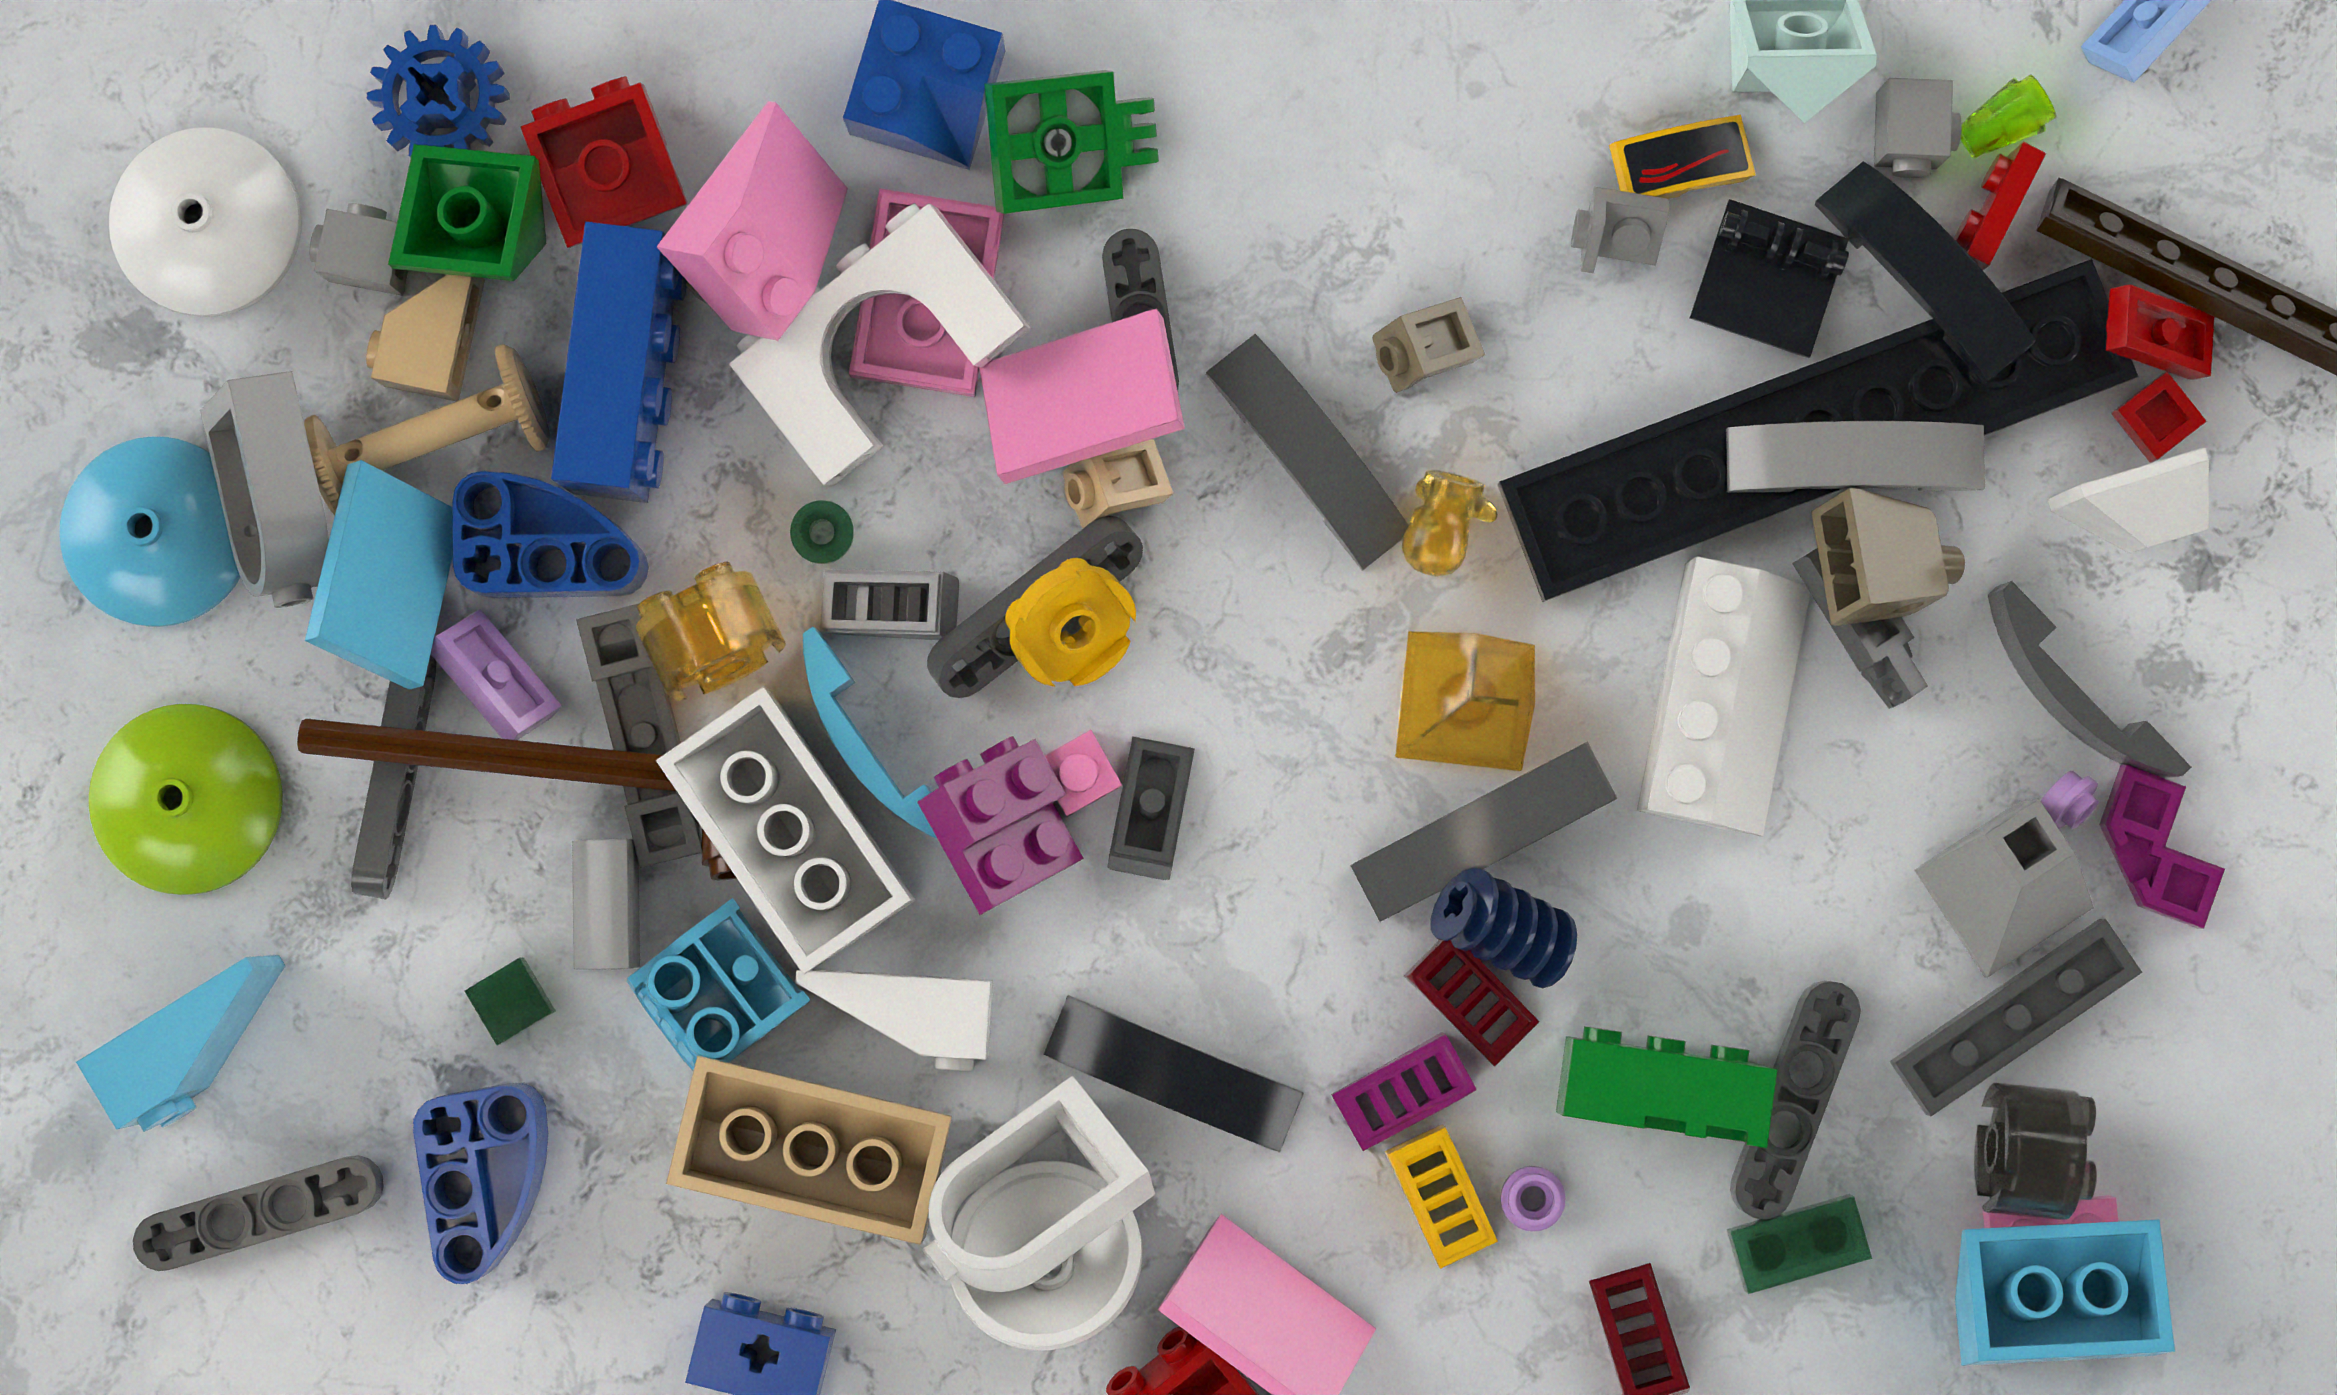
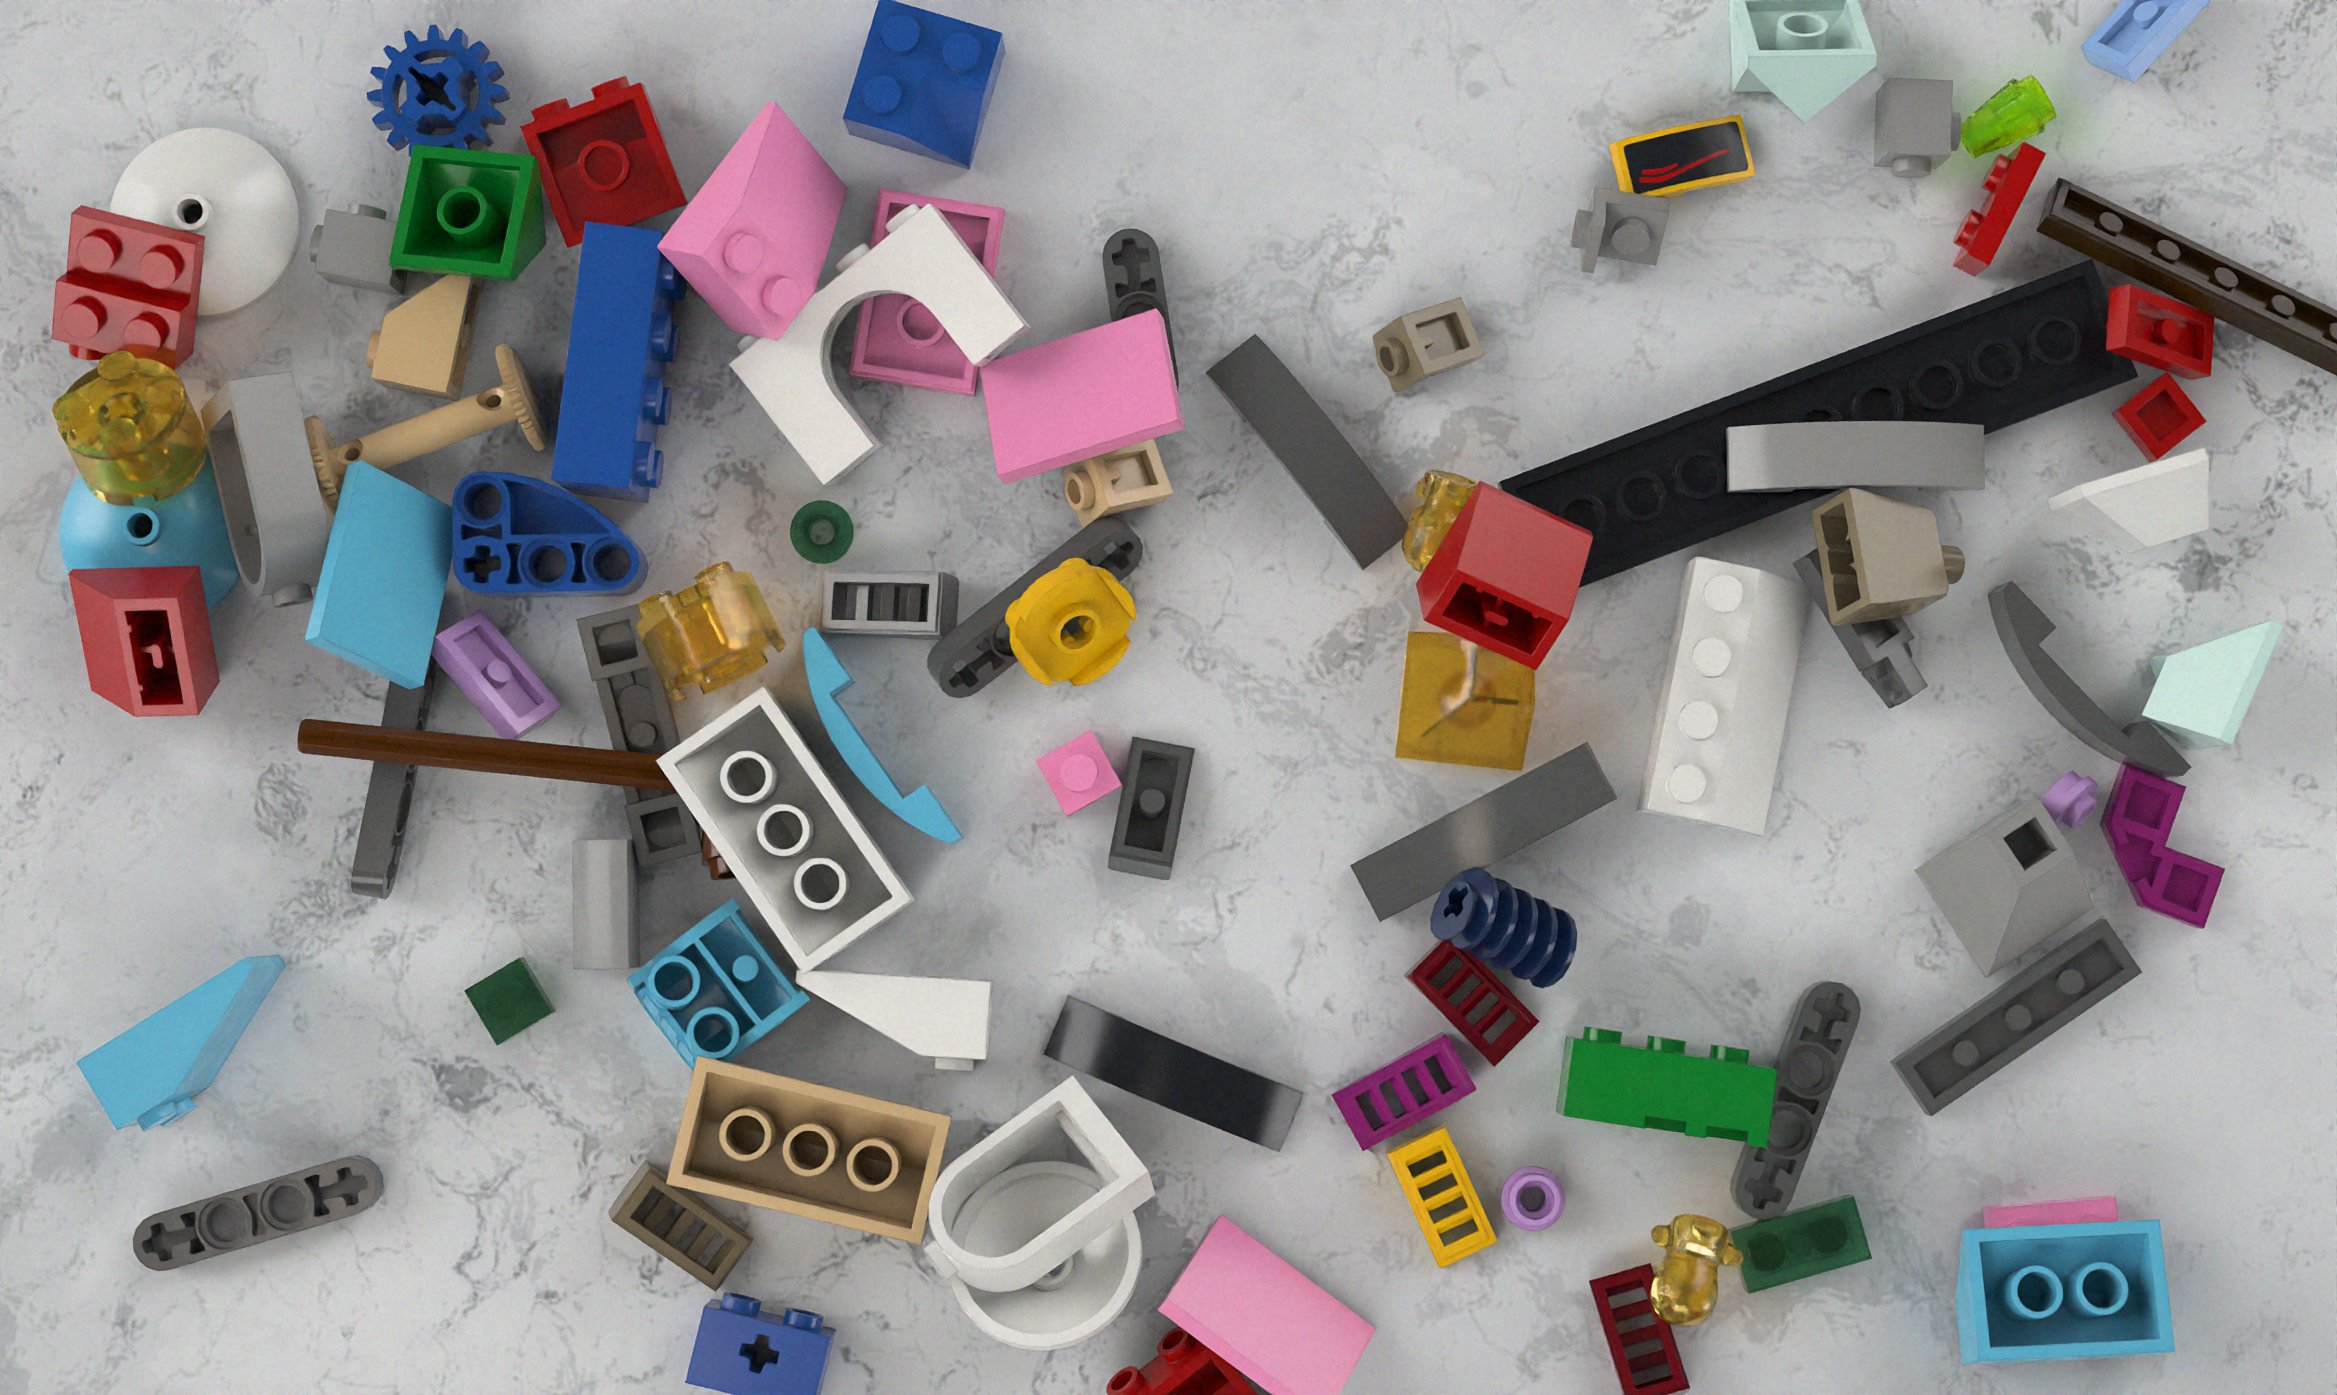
(128, 288): none -> plate
(131, 429): none -> clear yellow brick
(146, 638): none -> red slope
(226, 806): lime dish -> none
(501, 1166): blue beam -> none
(644, 1229): none -> dark tan slope
(1001, 822): magenta plate -> none
(1063, 140): green piece -> none
(1505, 575): none -> red slope
(1687, 1277): none -> clear yellow animal
(1769, 278): black hinge -> none
(1930, 268): black slope -> none
(2035, 1151): clear smoke brick -> none
(2210, 685): none -> light aqua slope

